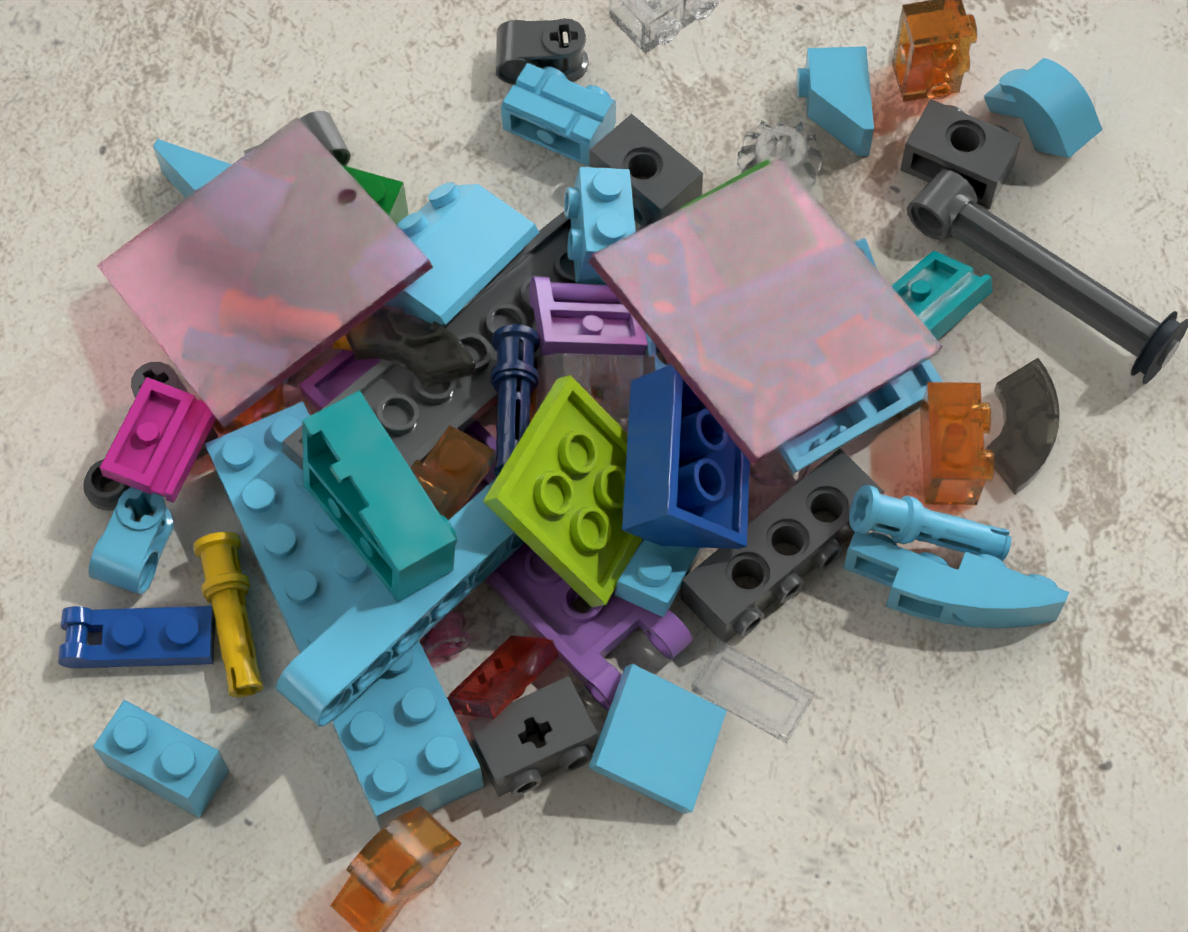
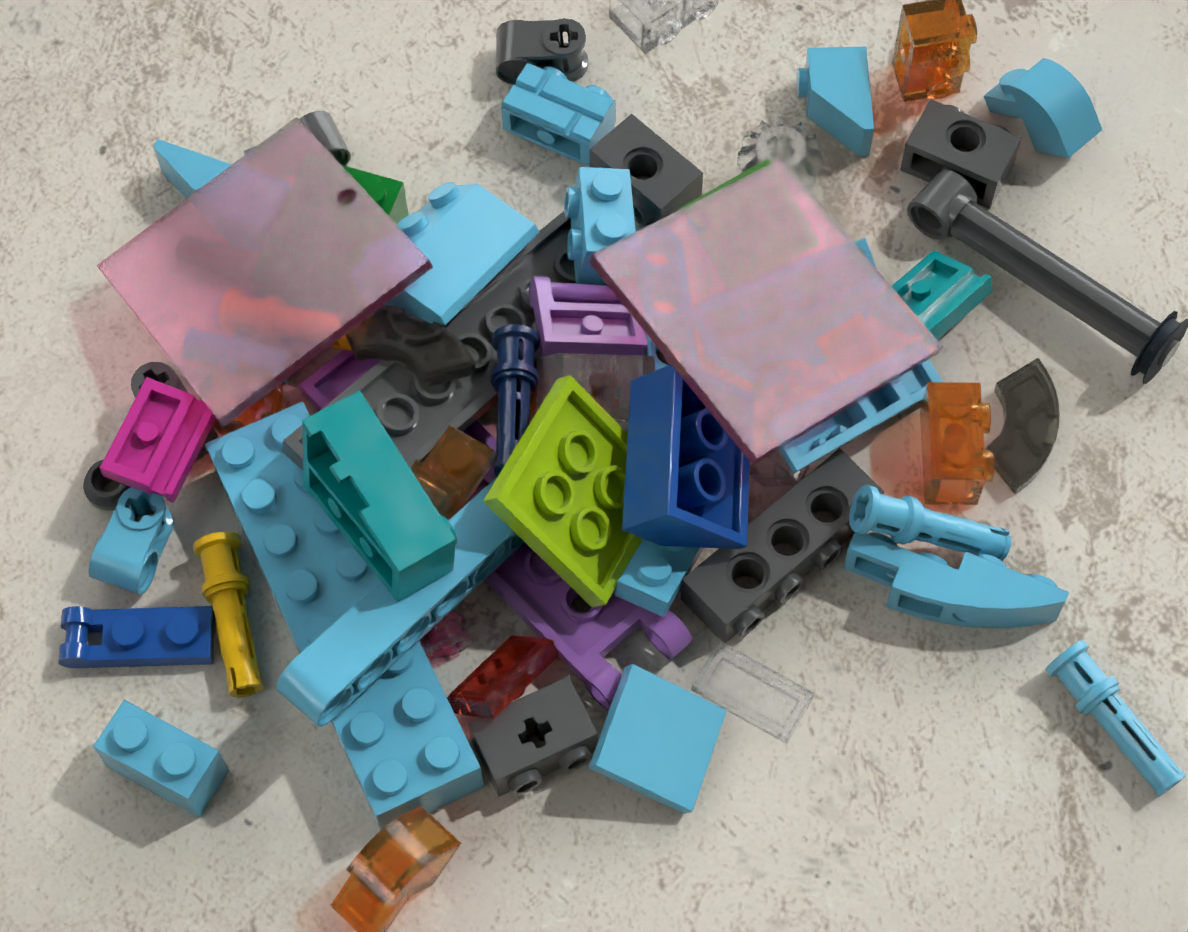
(1097, 692): none -> medium azure pin

